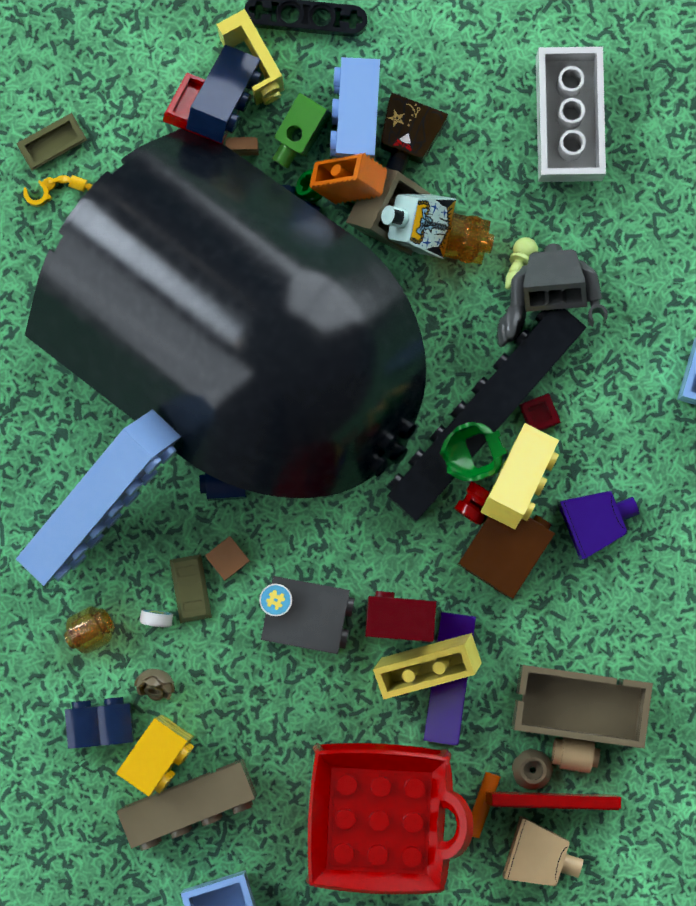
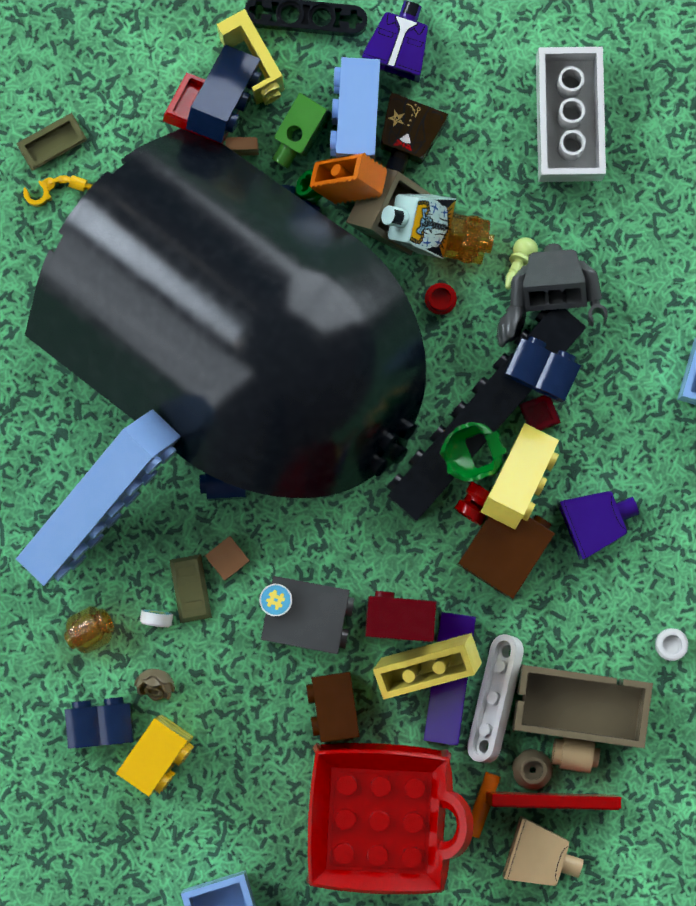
(186, 804): dark tan piece -> none
(334, 707): none -> reddish brown brick
(399, 42): none -> dark purple torso
(440, 299): none -> red plate
(495, 698): none -> white plate
(542, 369): none -> dark blue brick
(671, 644): none -> white tile

